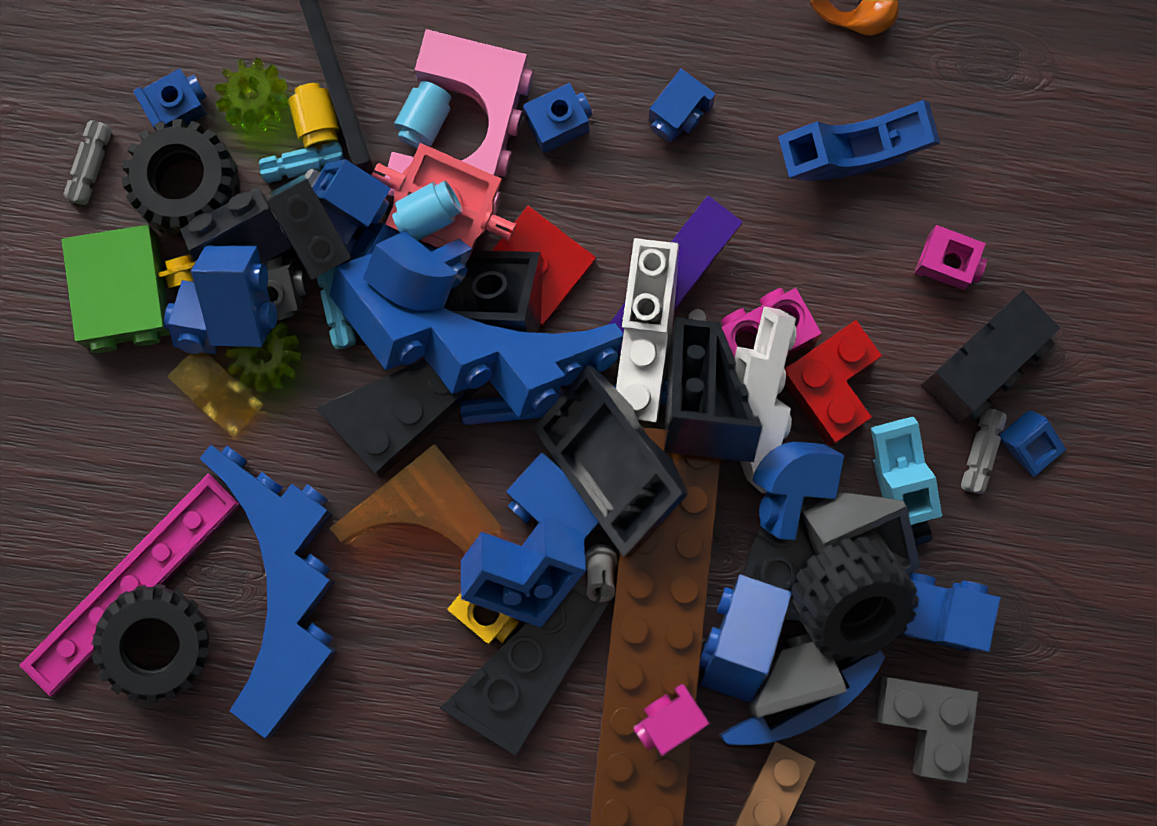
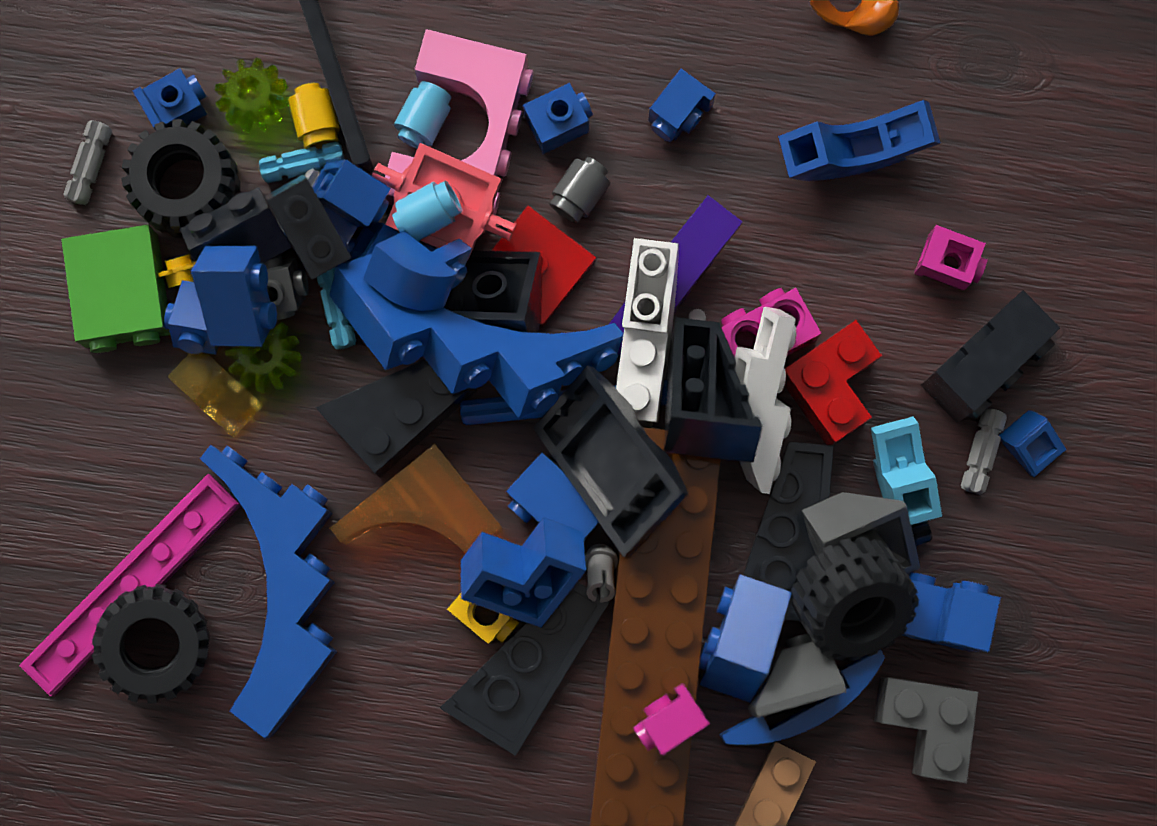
(580, 189): none -> dark grey brick
(788, 476): blue brick -> none

